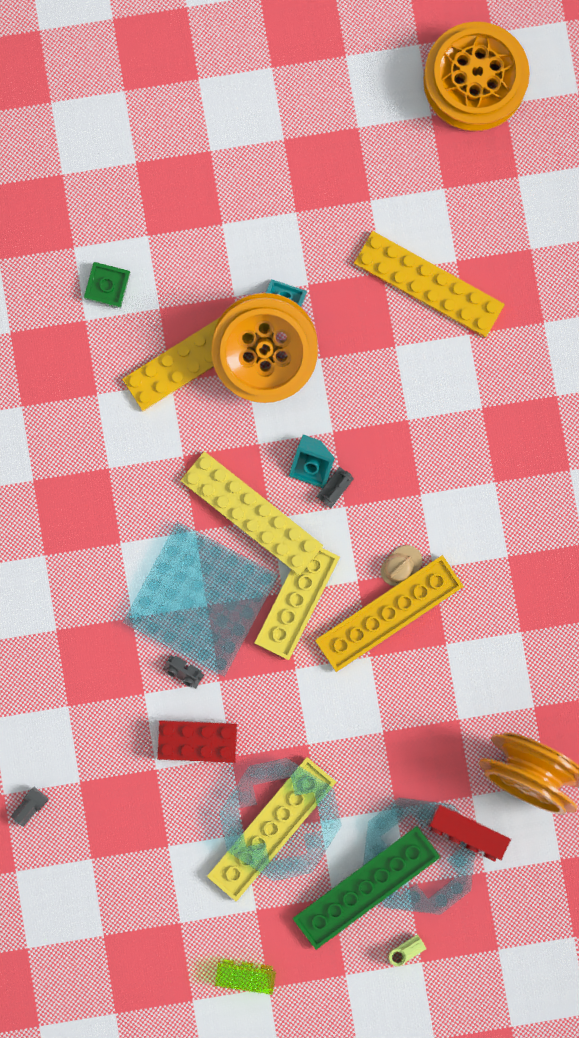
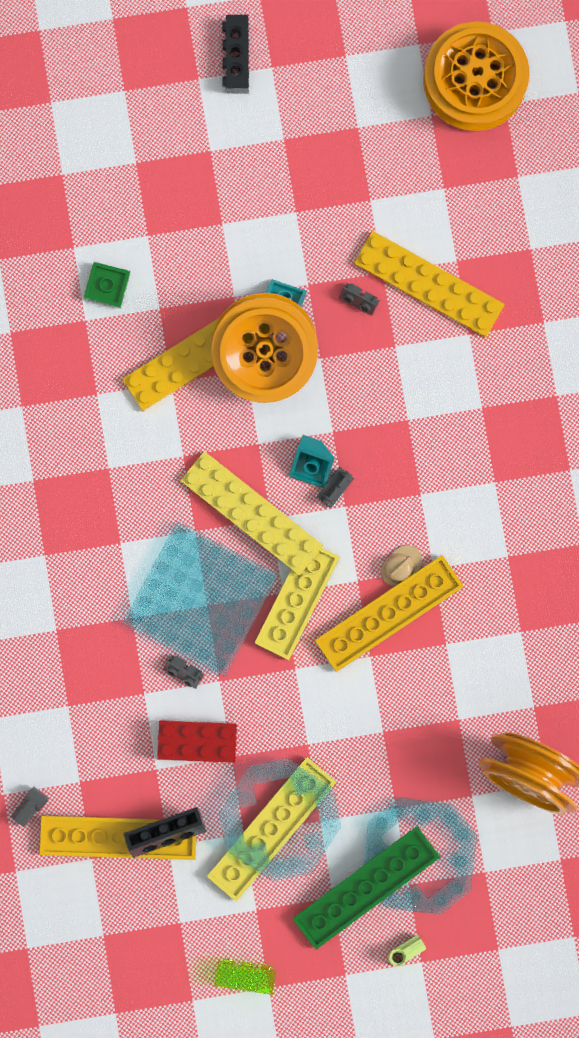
(102, 838): none -> yellow plate
(165, 832): none -> black brick
(240, 25): none -> black brick
(351, 295): none -> dark grey hinge
(468, 831): red brick -> none

